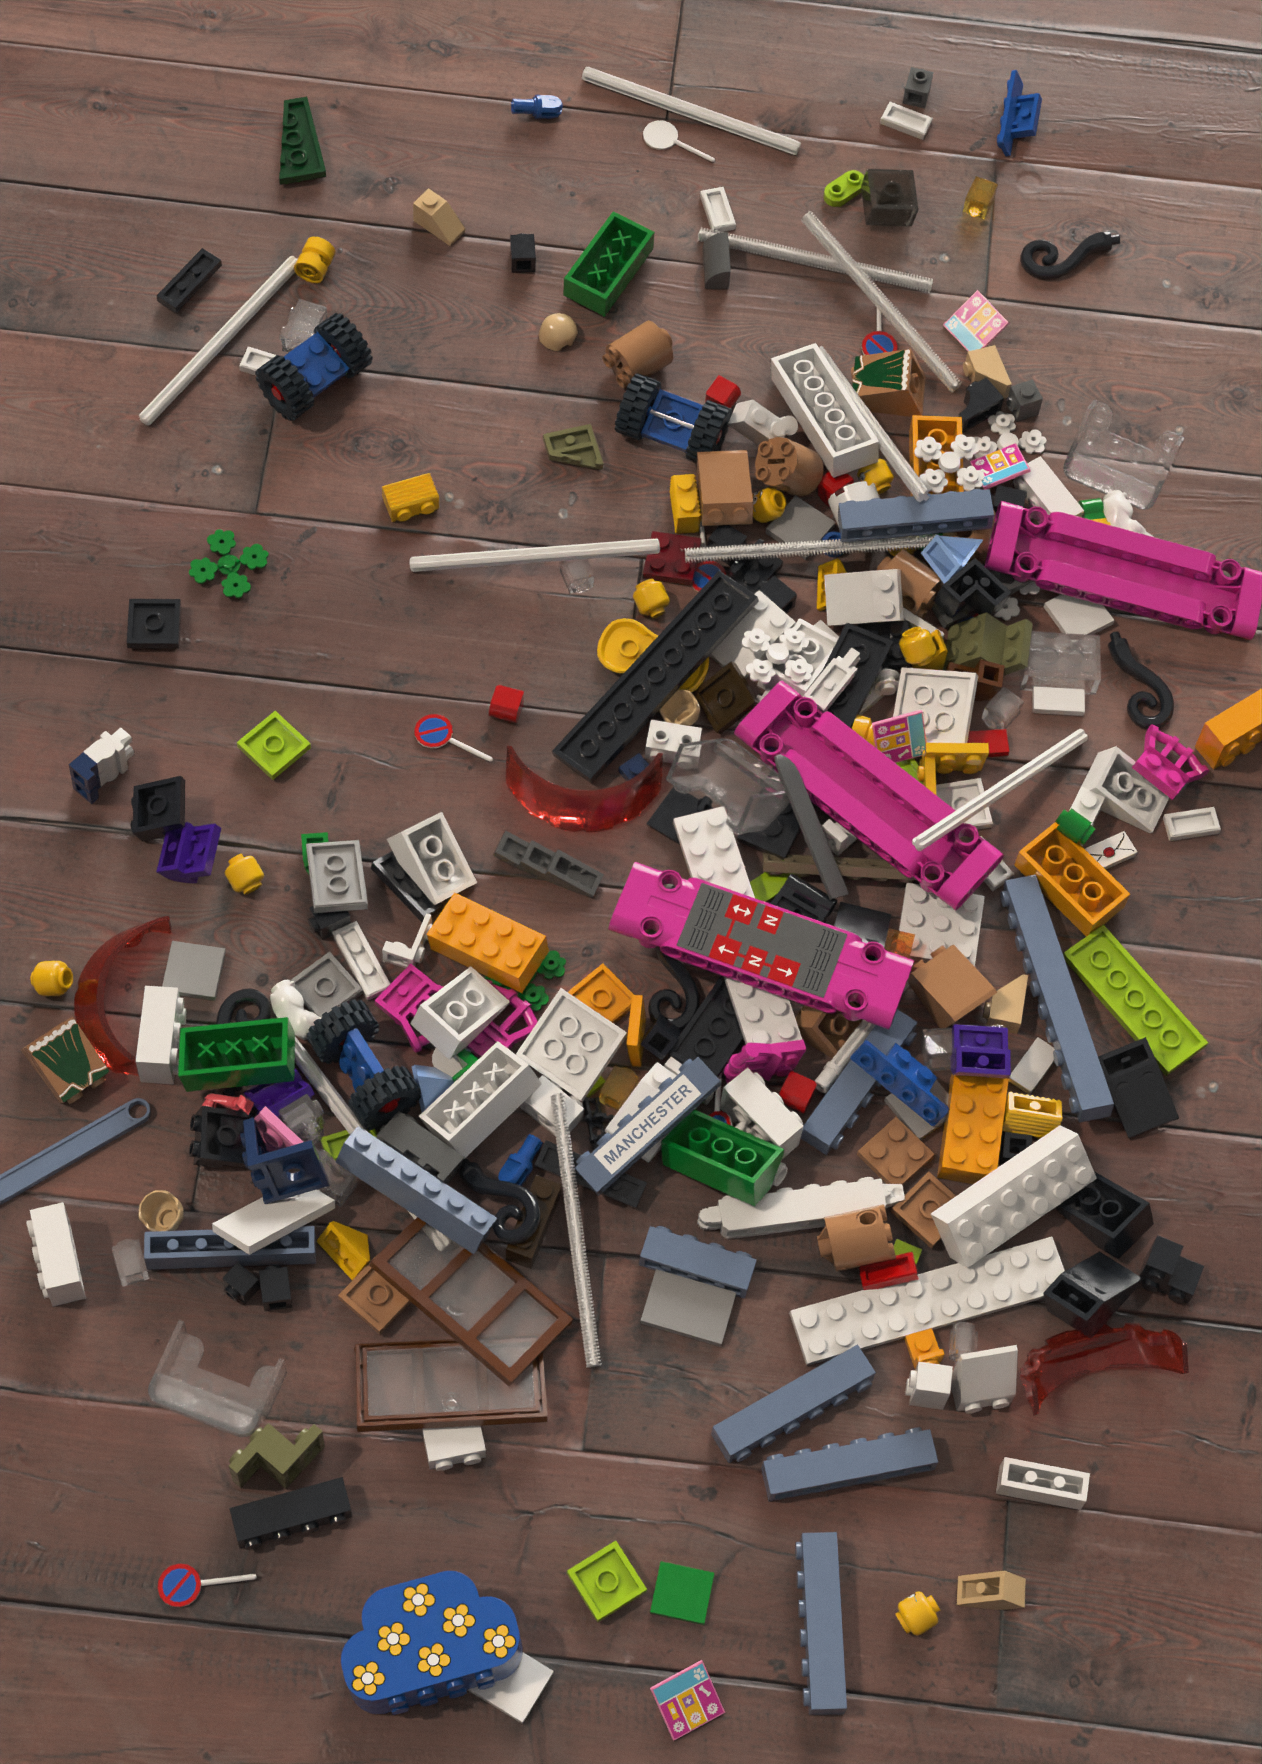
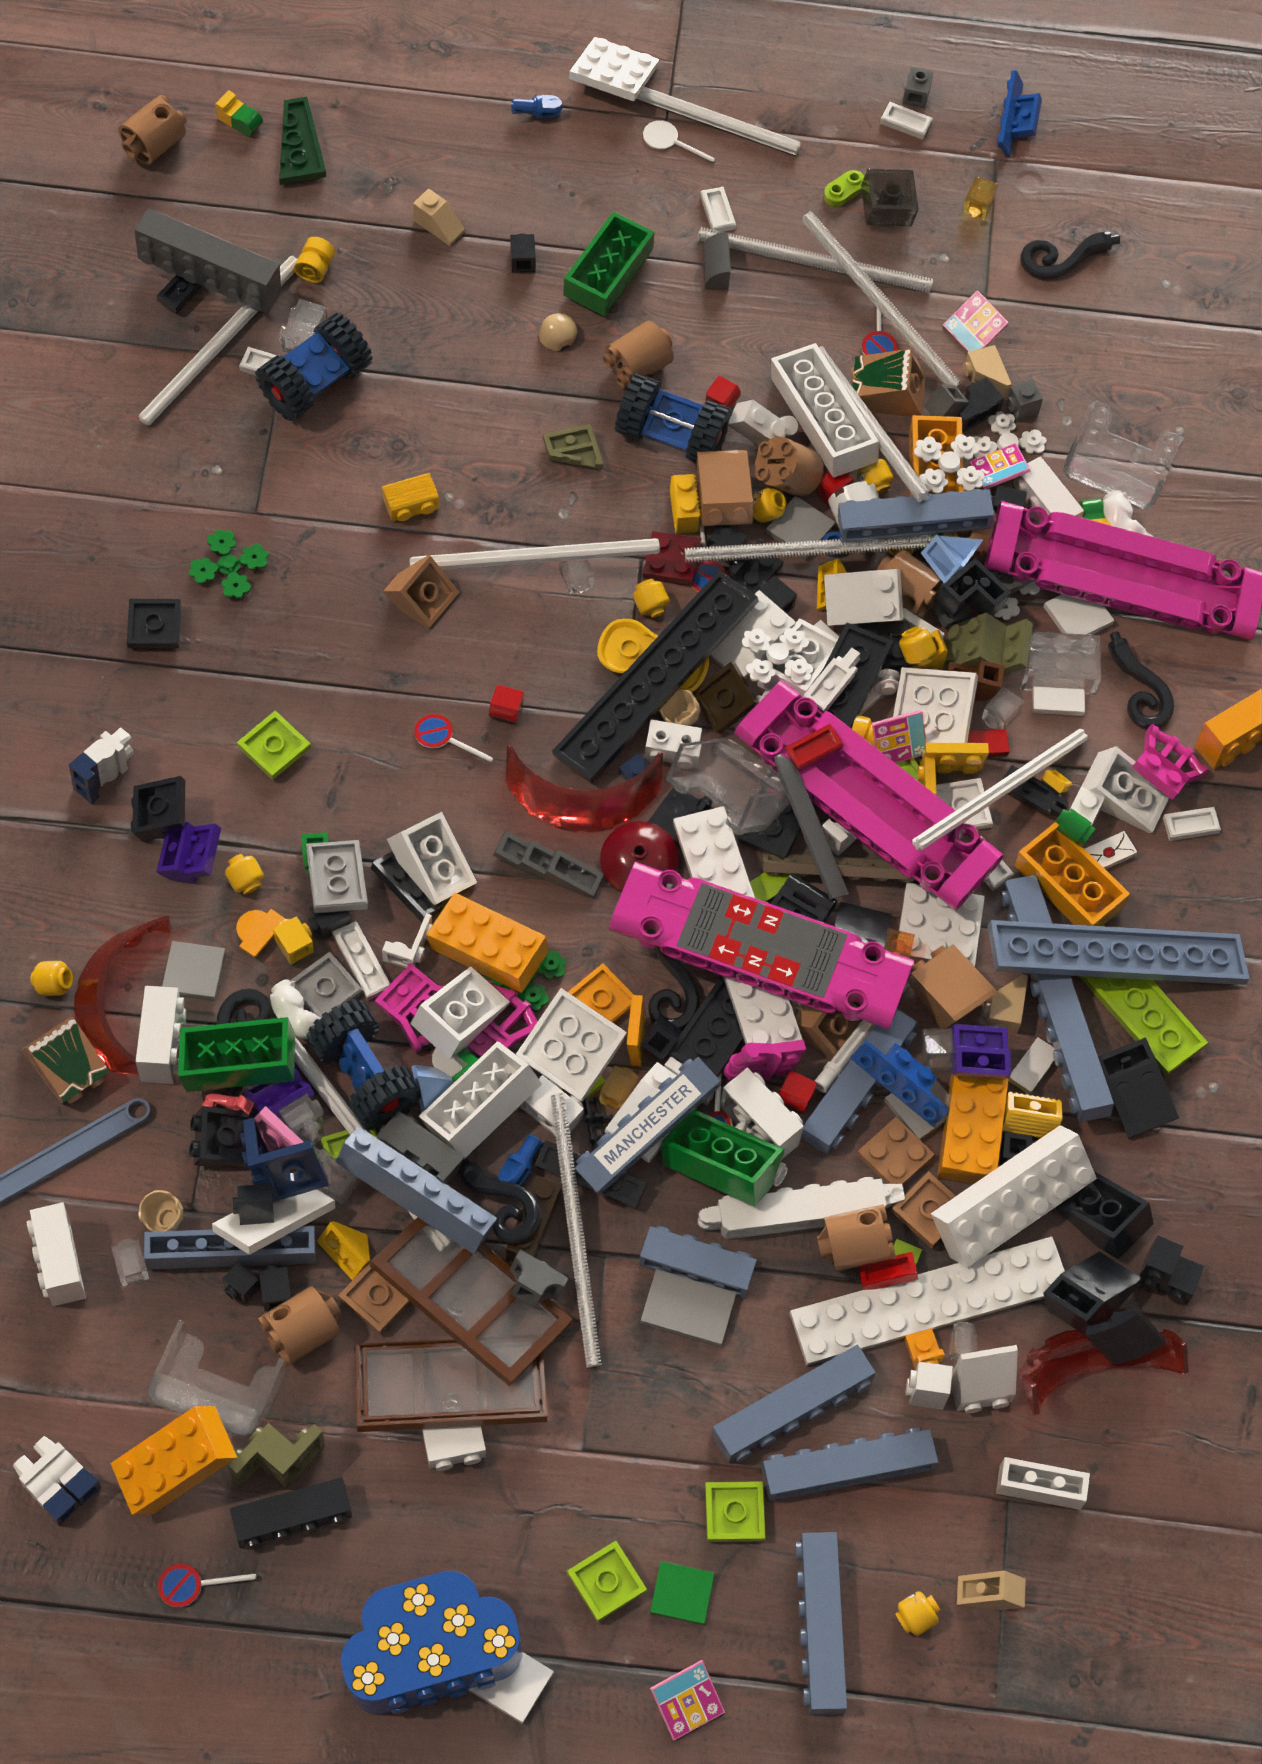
(50, 1471): none -> white hips
(152, 130): none -> medium nougat cylinder
(173, 1460): none -> light orange brick
(208, 261): none -> dark grey brick
(237, 114): none -> leg
(254, 1204): none -> black brick
(256, 930): none -> light orange piece
(293, 939): none -> yellow brick
(301, 1324): none -> medium nougat cylinder
(422, 591): none -> medium nougat slope
(535, 1280): none -> dark grey brick
(614, 69): none -> white plate
(620, 846): none -> dark red dish
(734, 1511): none -> lime plate
(814, 747): none -> red tile
(946, 402): none -> dark grey brick
(1038, 795): none -> black hinge
(1056, 780): none -> yellow tile
(1117, 952): none -> sand blue plate
(1126, 1337): none -> black slope

